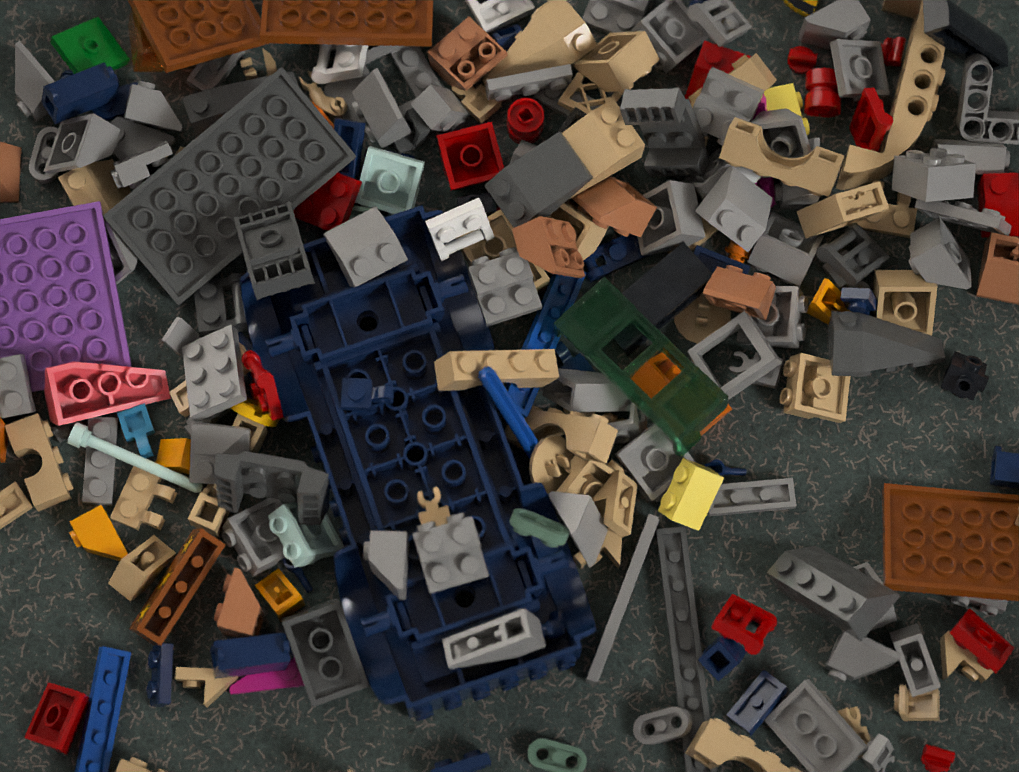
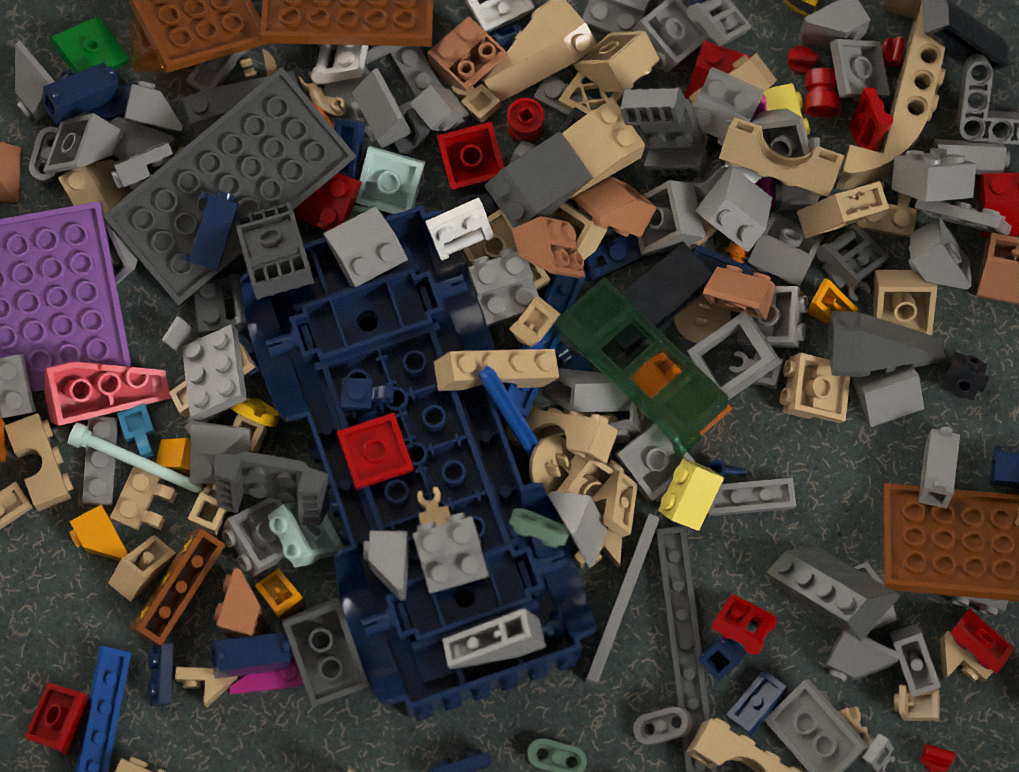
(213, 230): none -> dark blue brick
(263, 386): red plate -> none
(300, 574): dark blue hand -> none
(375, 451): none -> red plate
(528, 82): light grey plate -> none
(534, 322): none -> tan bracket
(859, 300): dark blue plate -> none
(889, 394): none -> light grey slope
(939, 467): none -> light grey brick

